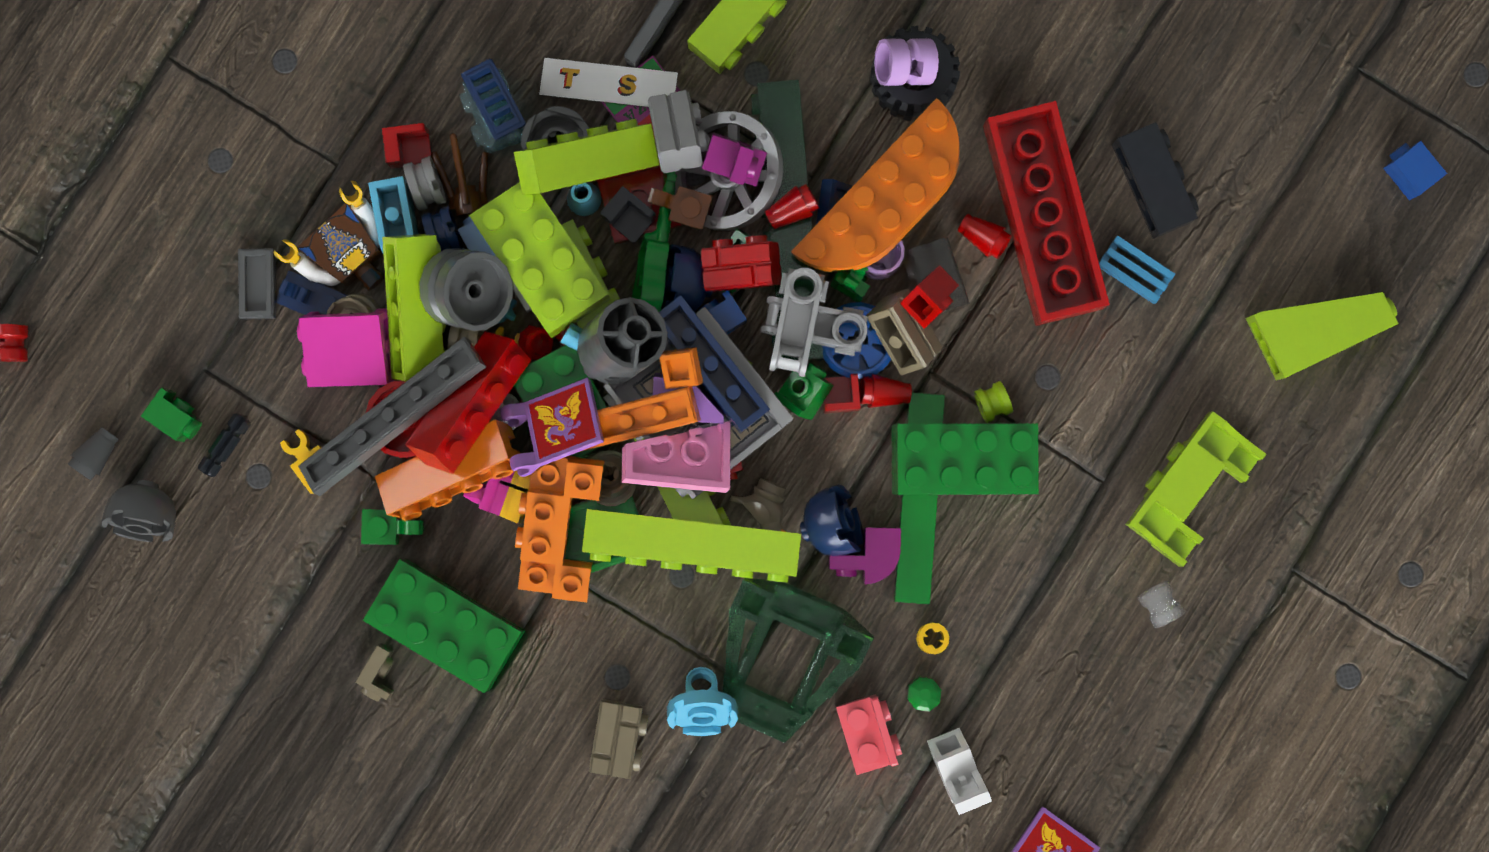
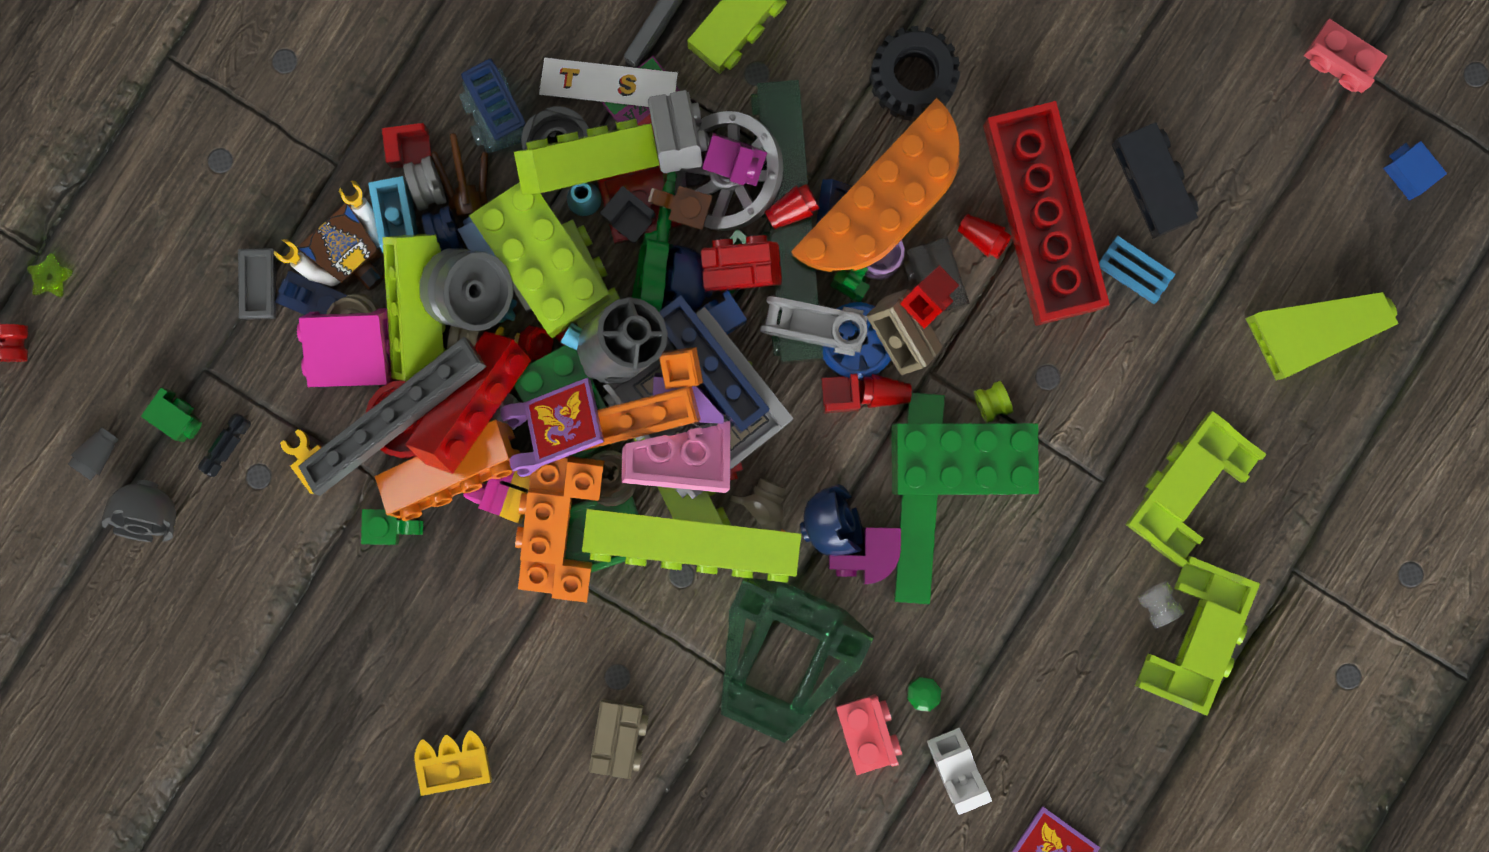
(40, 272): none -> clear neon green plate
(377, 666): dark tan bracket -> none
(444, 625): green brick -> none
(452, 767): none -> yellow plate
(702, 710): medium azure tile -> none
(797, 321): light grey piece -> none
(810, 400): green brick -> none
(906, 61): lavender wheel -> none
(930, 649): yellow bush -> none
(1209, 638): none -> lime bracket
(1345, 57): none -> coral bracket

